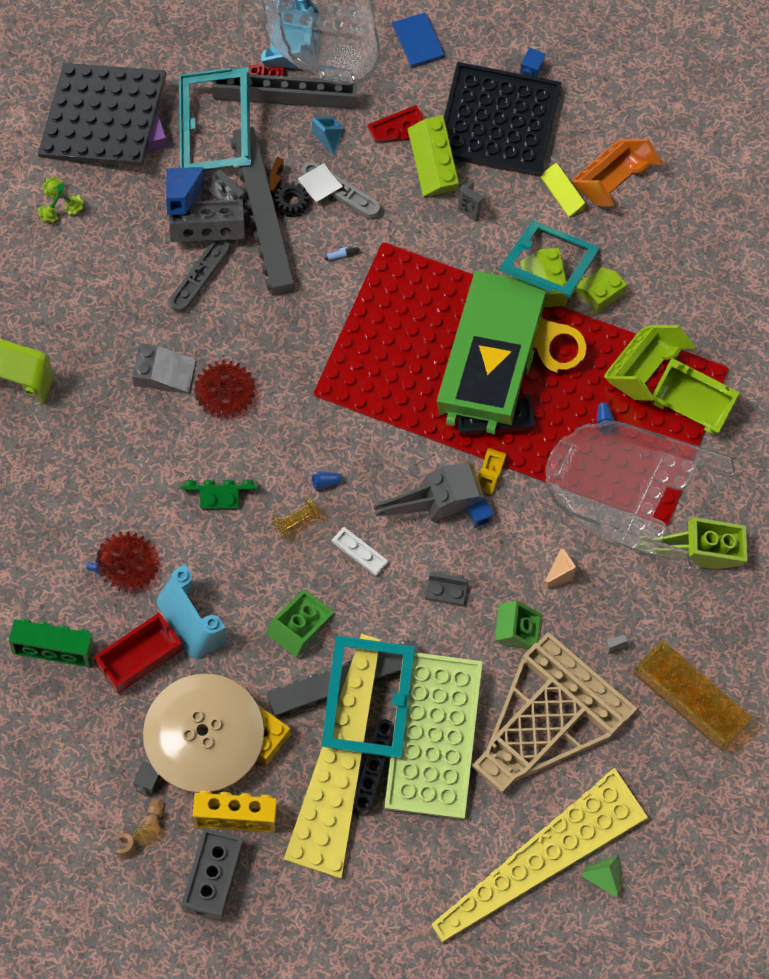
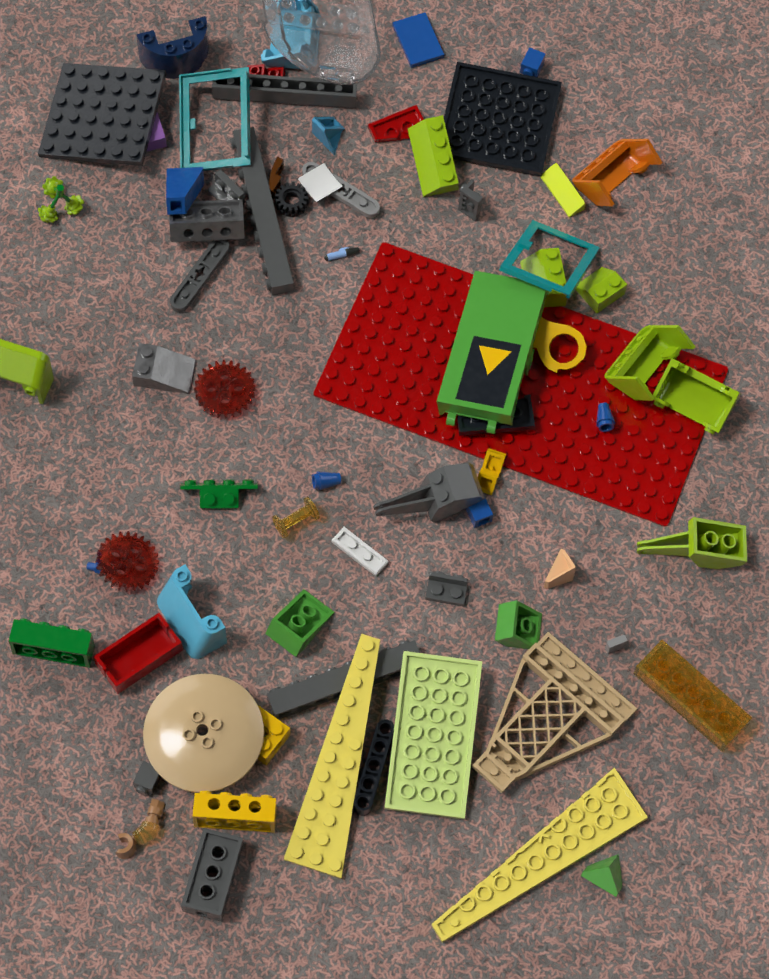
(176, 56): none -> dark blue cylinder
(399, 700): teal door -> none
(614, 478): clear windscreen -> none

